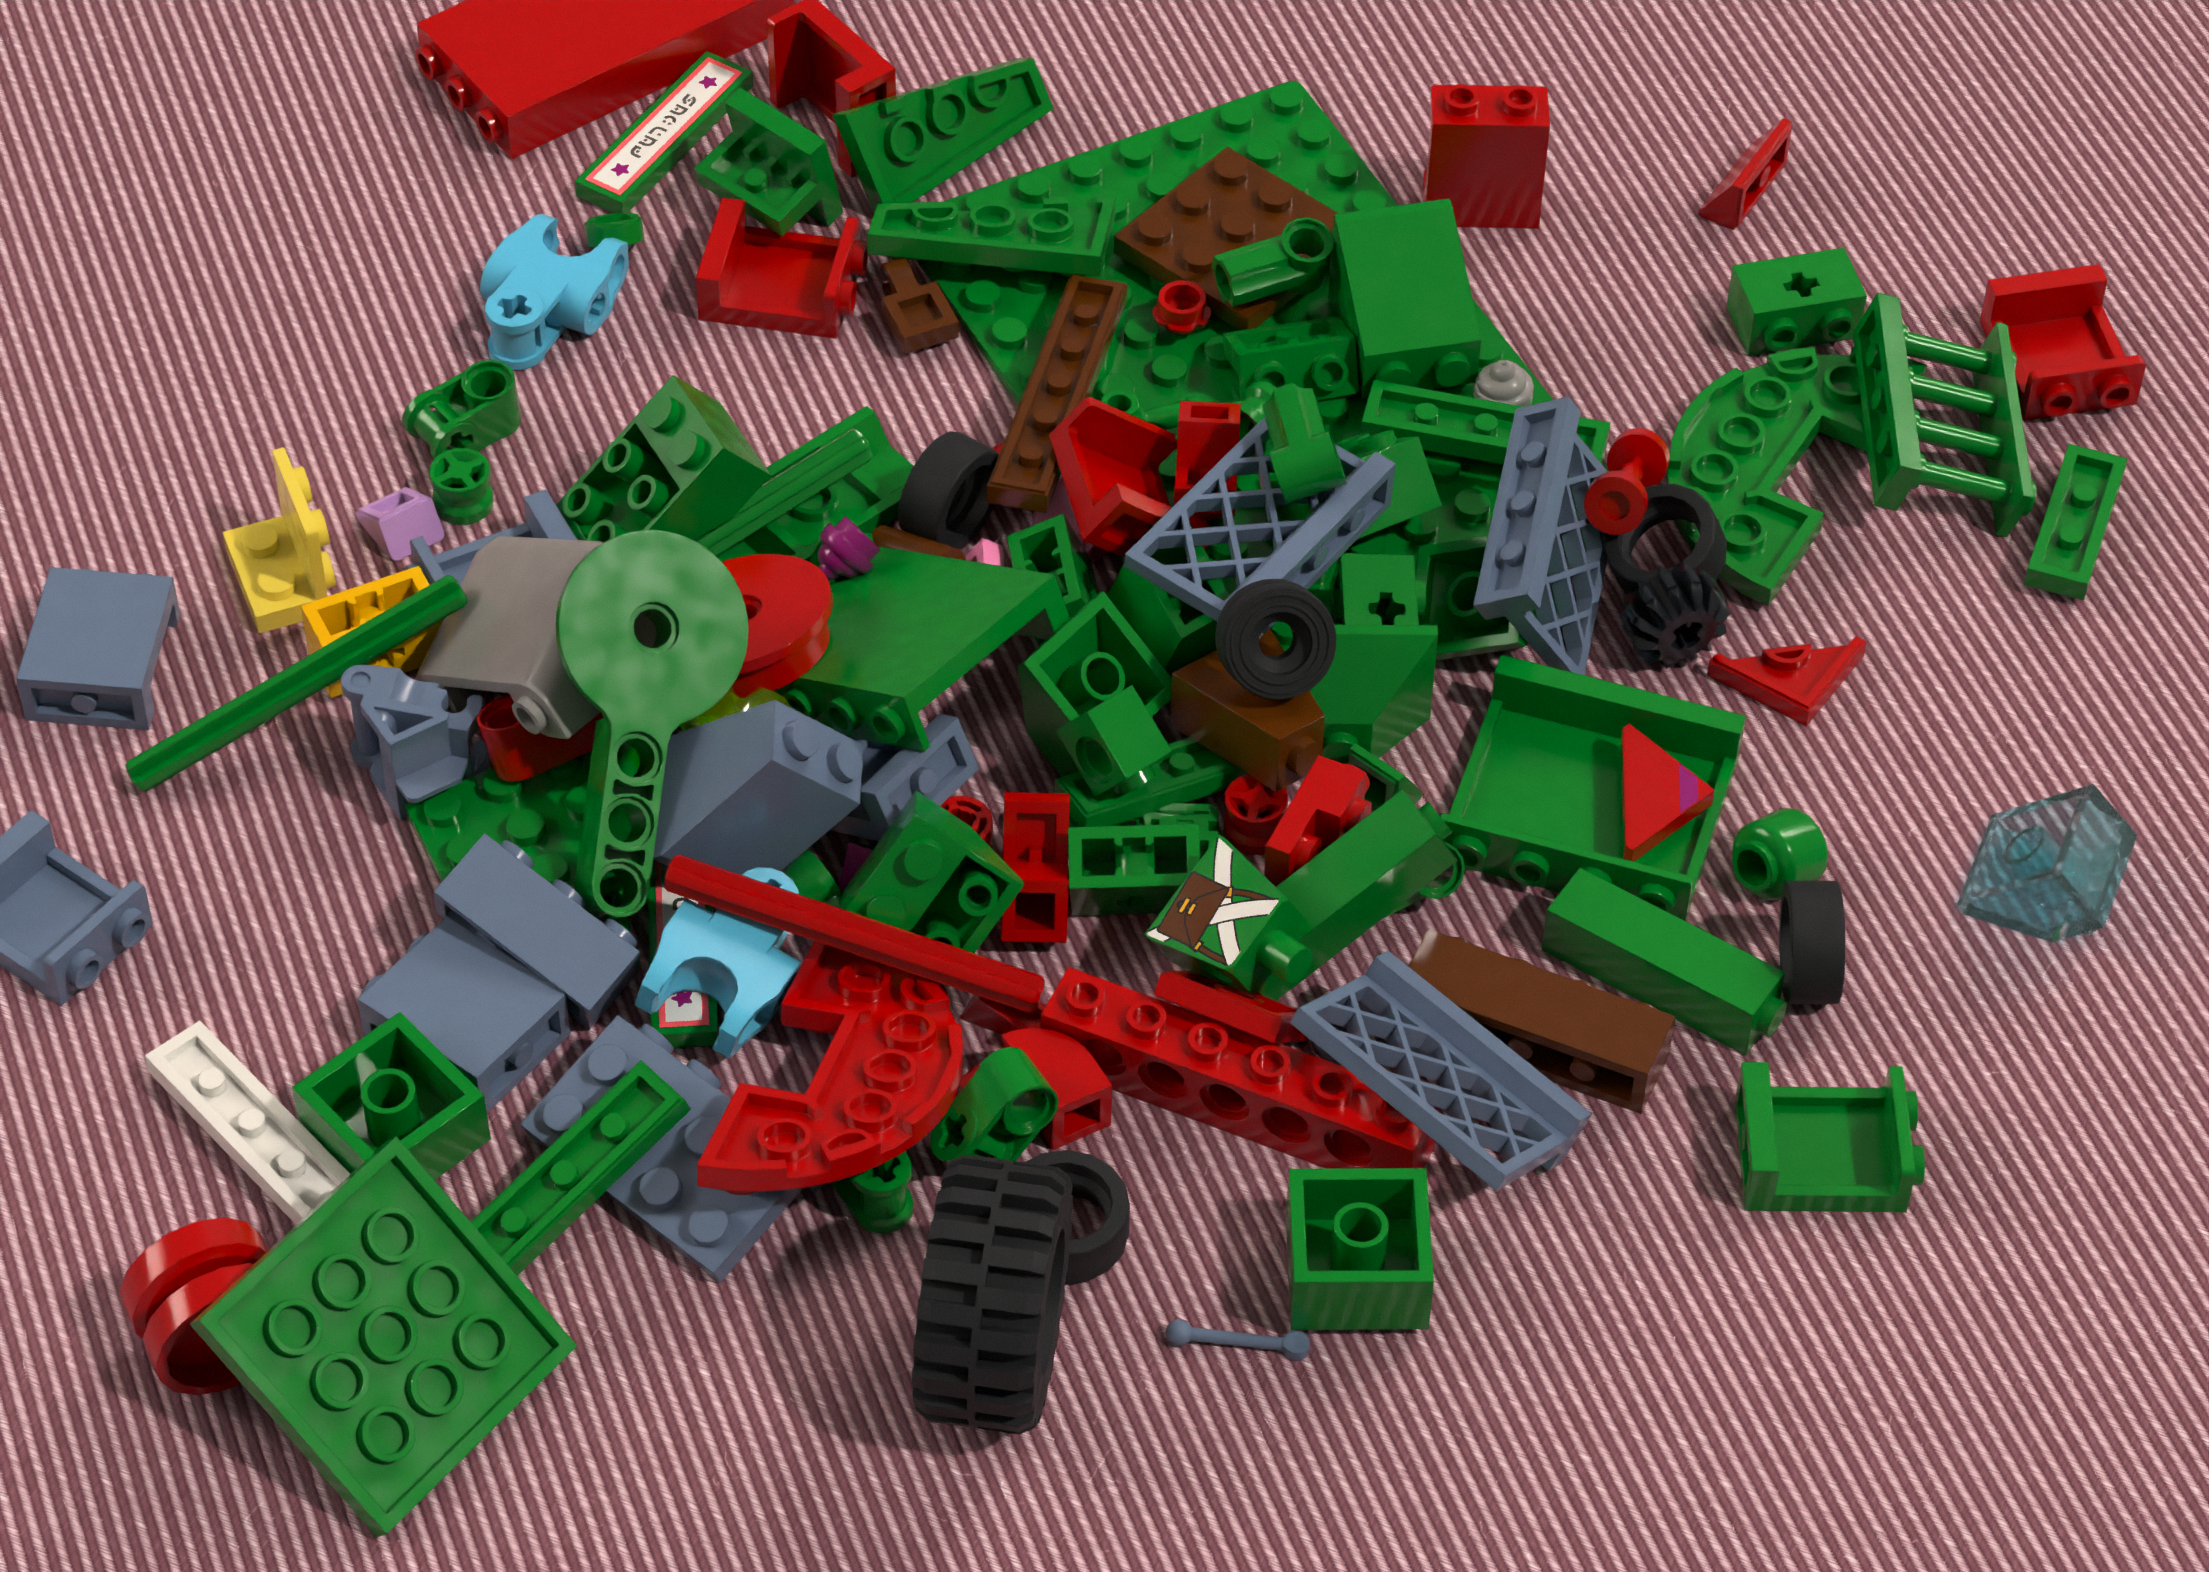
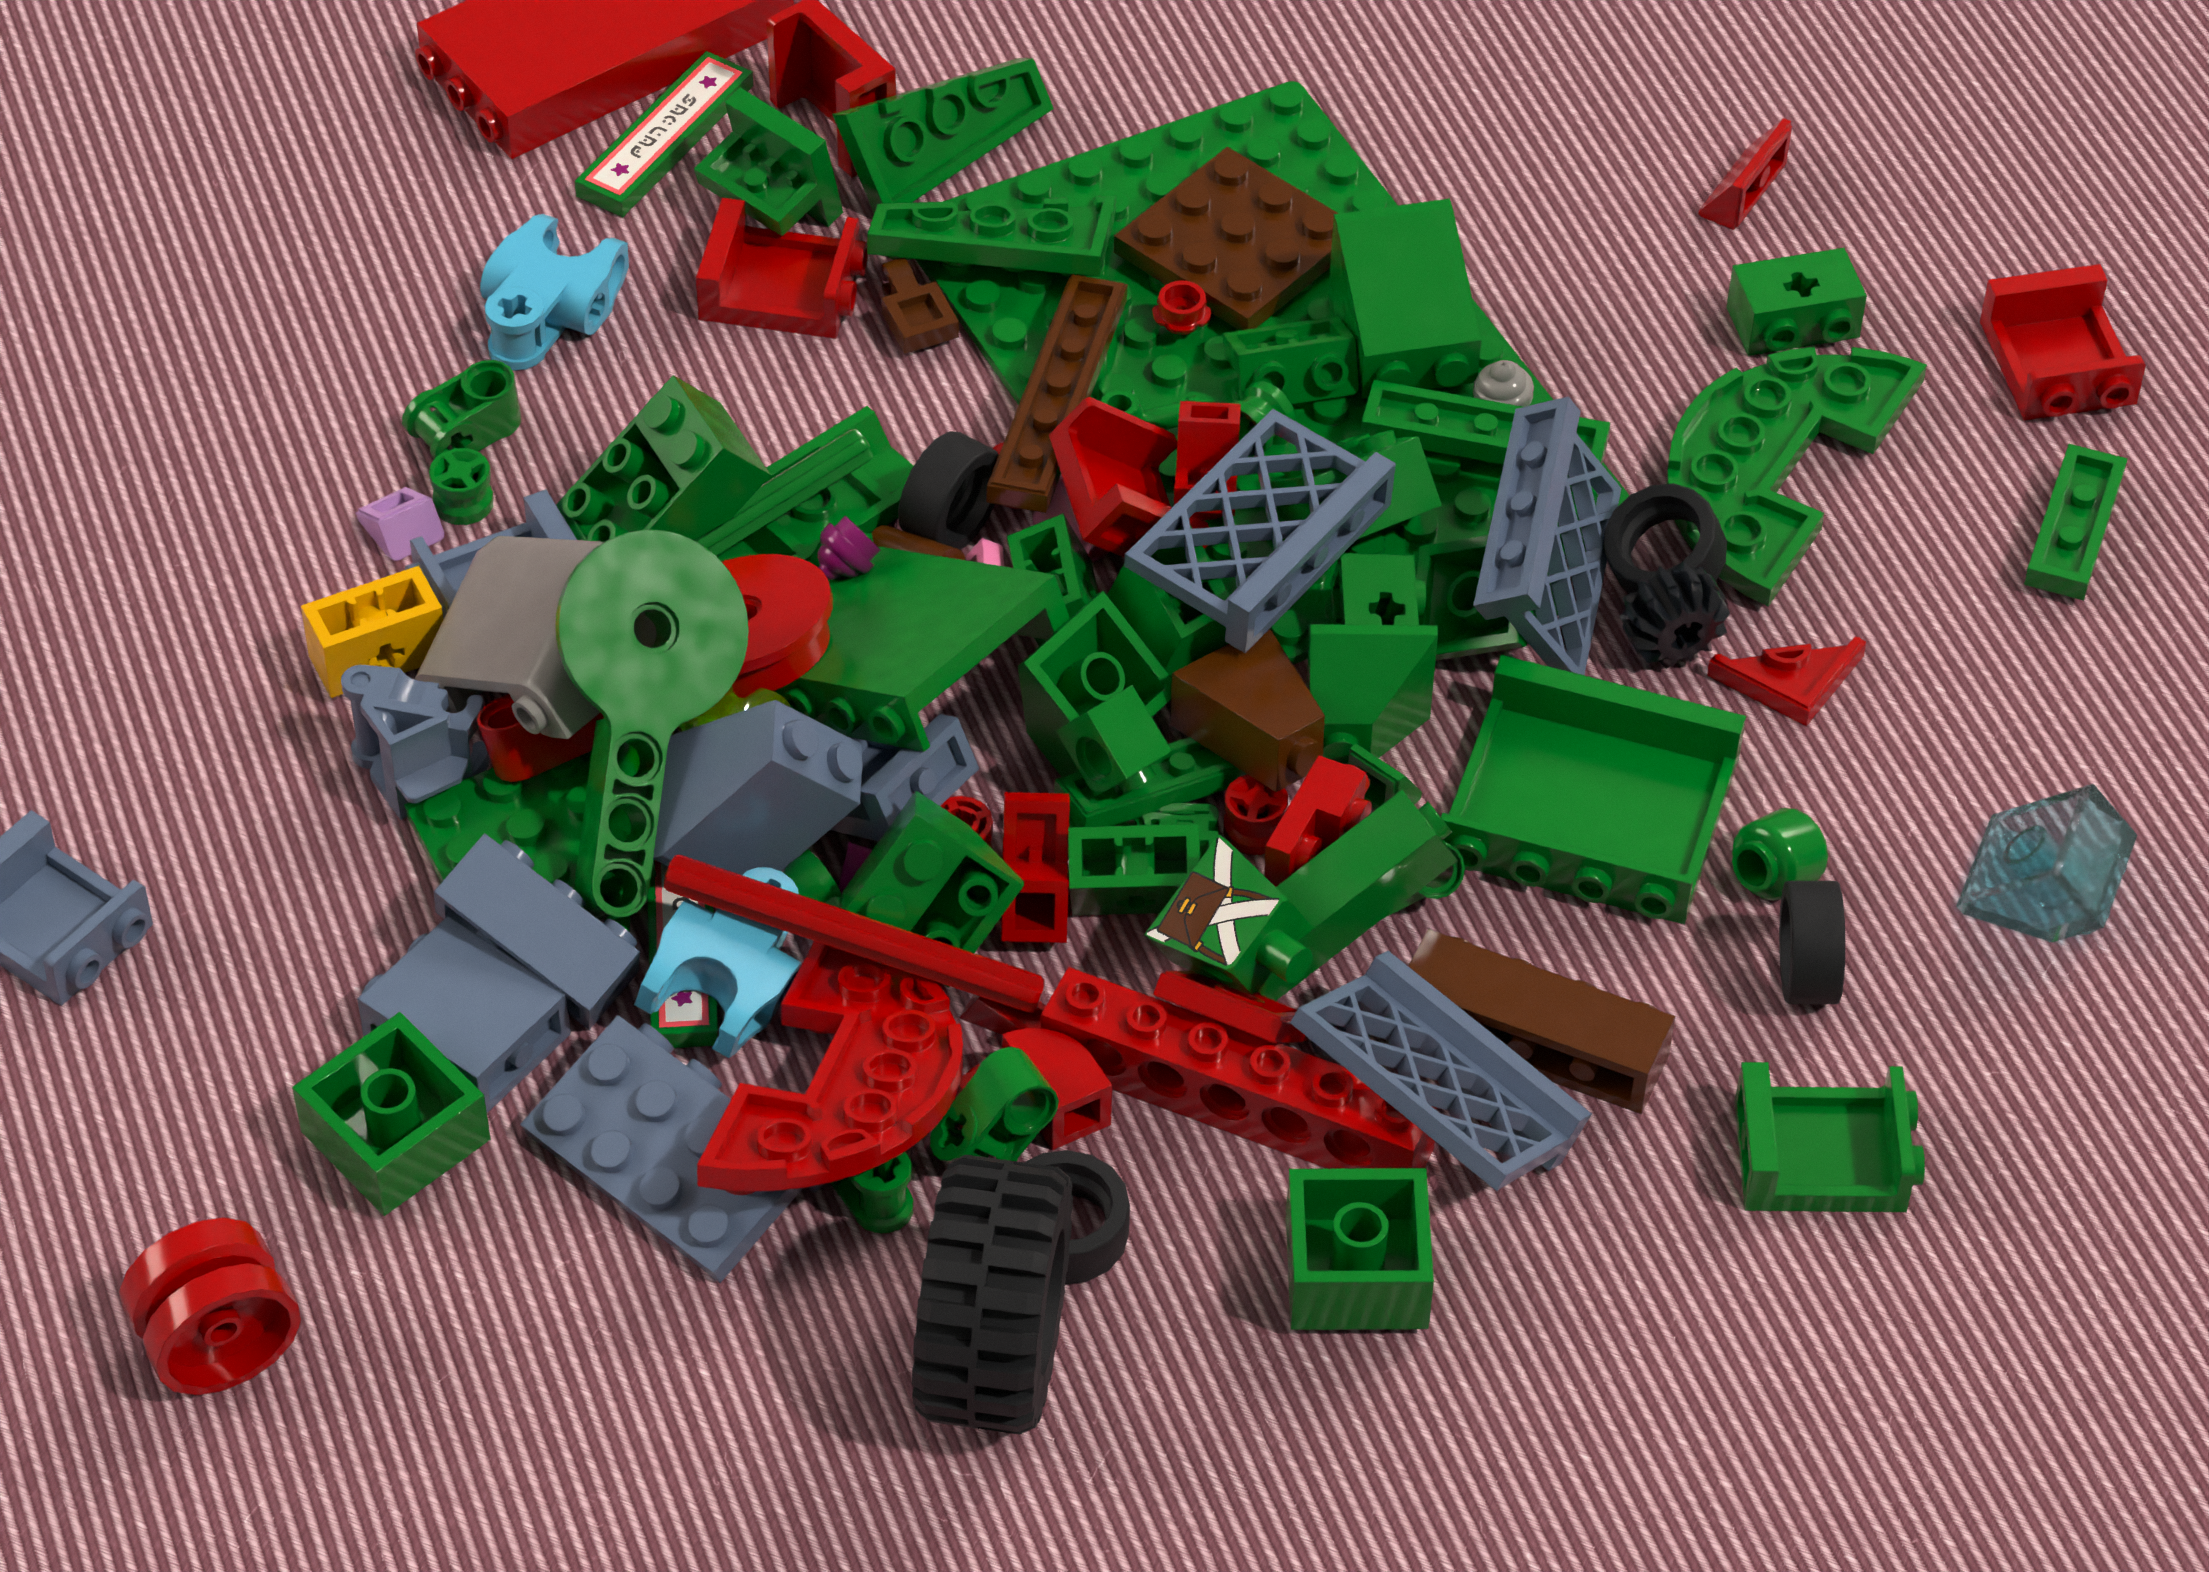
(96, 648): sand blue panel -> none
(246, 1120): white plate -> none
(282, 557): light yellow bracket -> none
(295, 683): green axle -> none
(384, 1336): green plate -> none
(580, 1166): green tile -> none
(622, 226): green tile -> none
(1274, 263): green piece -> none
(1294, 1344): sand blue hinge -> none
(1301, 664): black tyre -> none
(1303, 449): green piece -> none
(1488, 153): red panel -> none
(1619, 497): red wheel -> none
(1656, 794): red tile -> none
(1664, 962): green brick -> none
(1896, 427): green fence -> none

